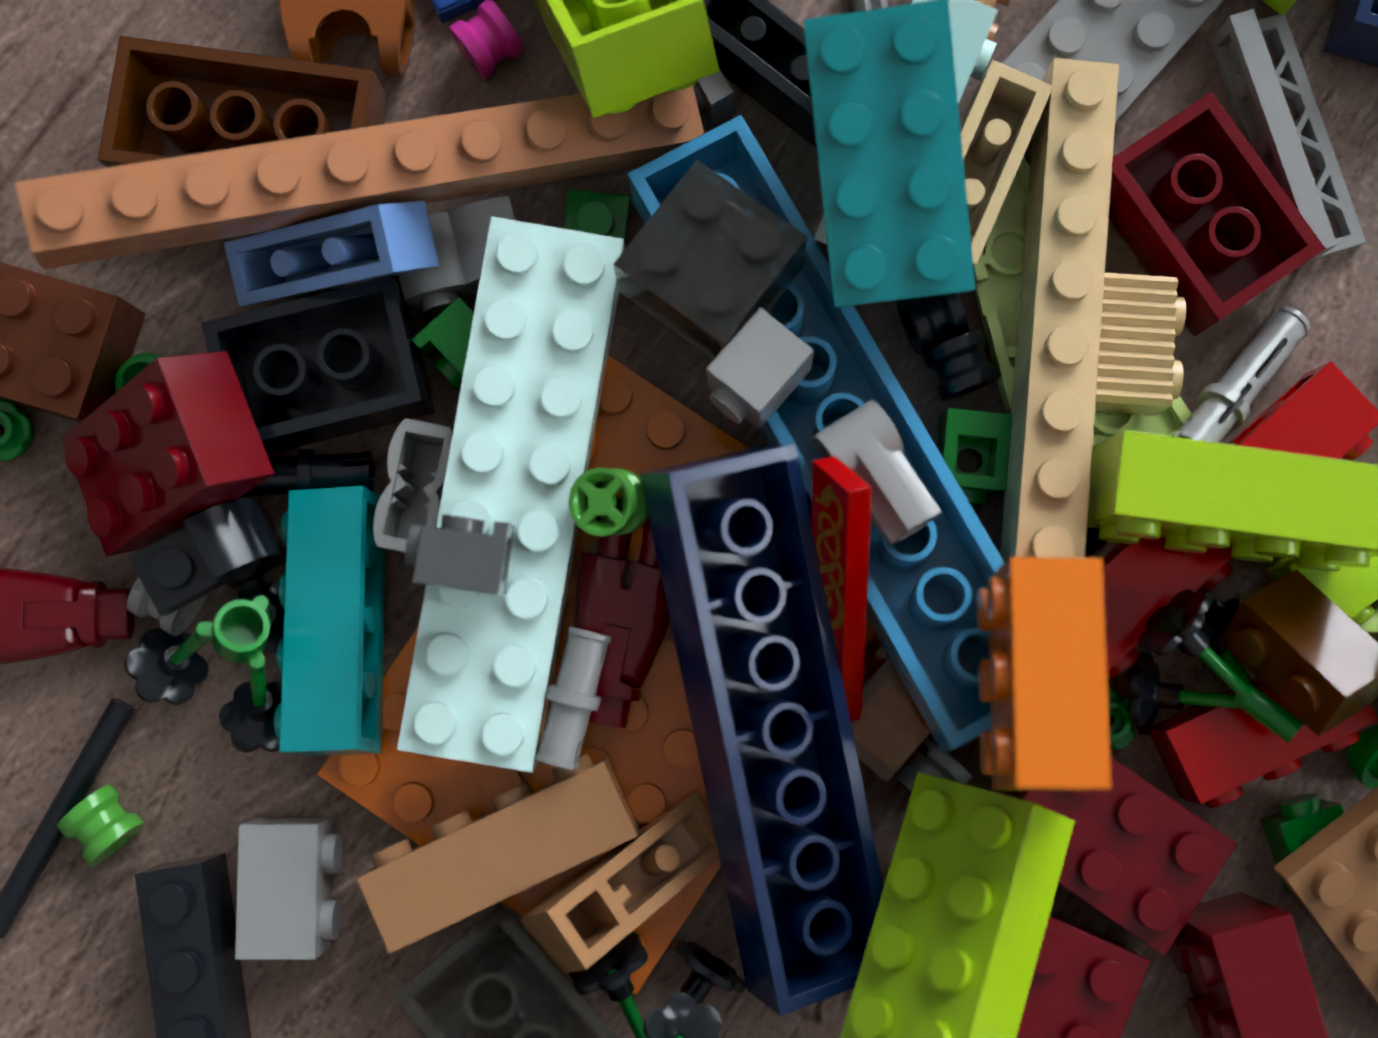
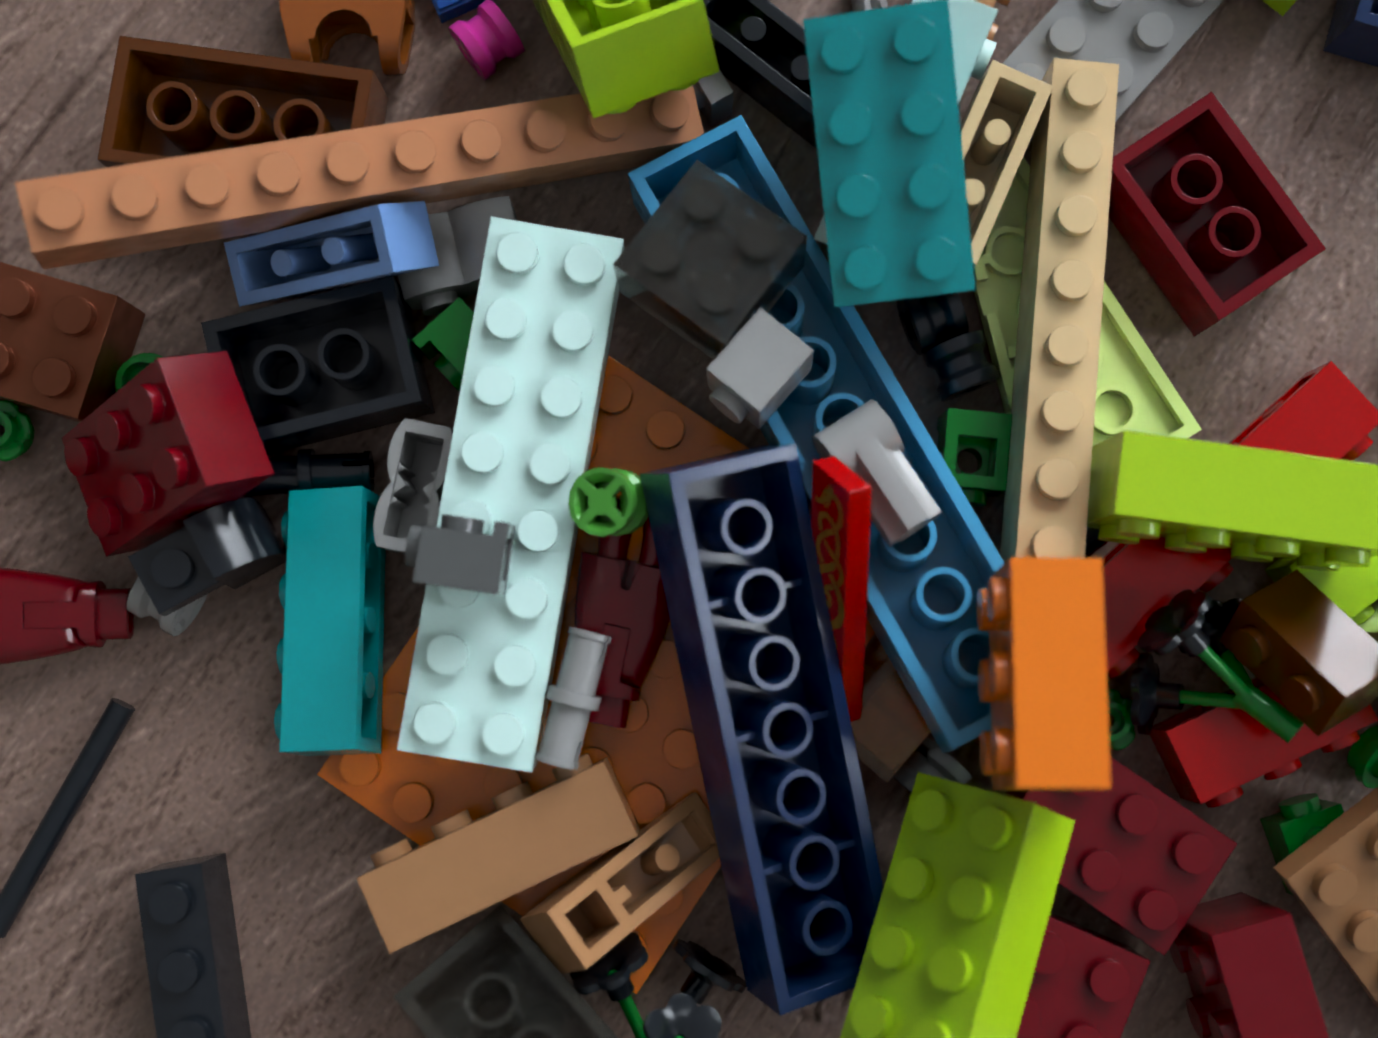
(100, 825): bright green wheel -> none
(241, 630): black plant -> none
(286, 888): light grey brick -> none
(598, 213): green plate -> none
(1138, 344): tan brick -> none
(1227, 402): light grey pin -> none
(1266, 122): light grey fence -> none

